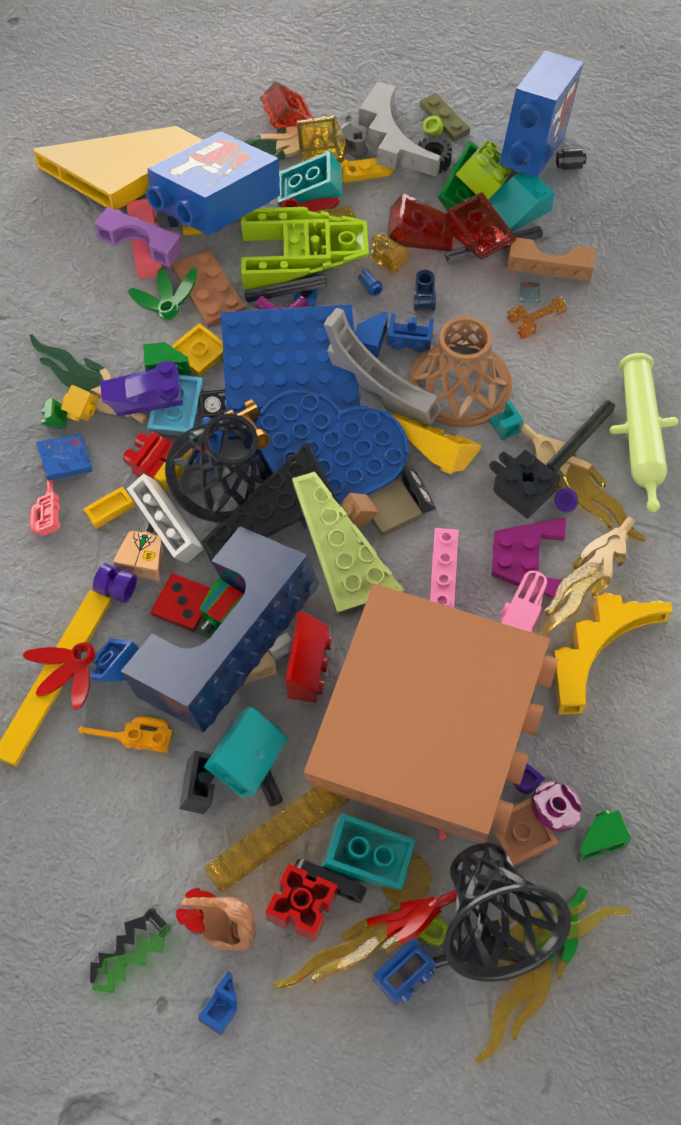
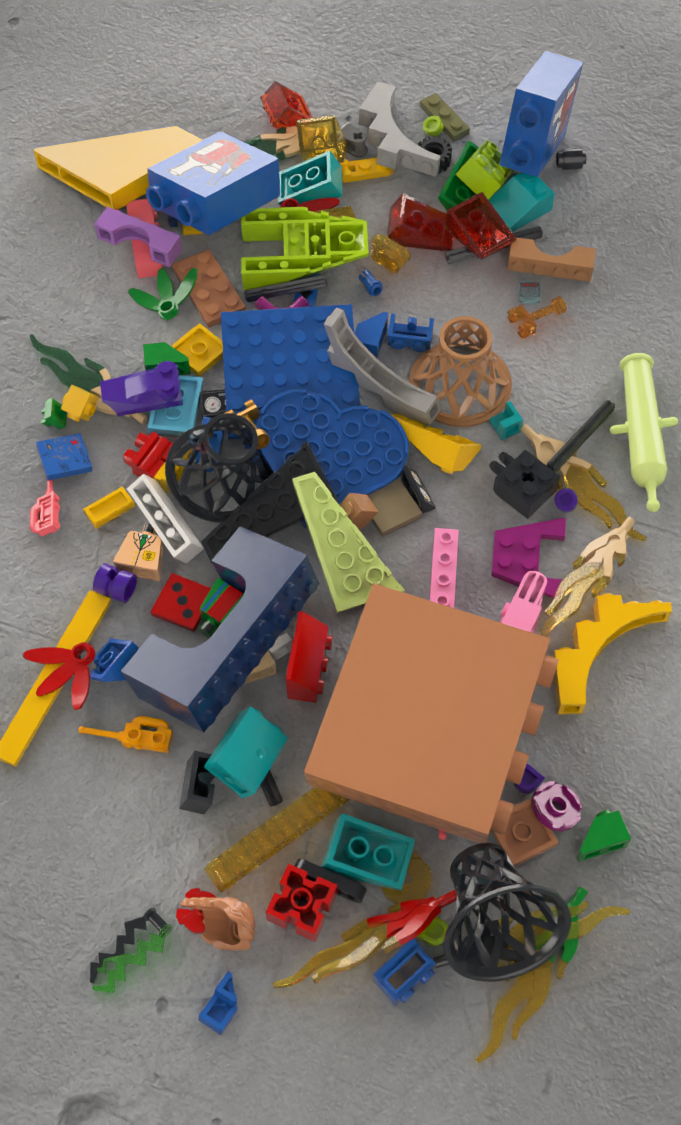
(425, 290): dark blue piece -> none

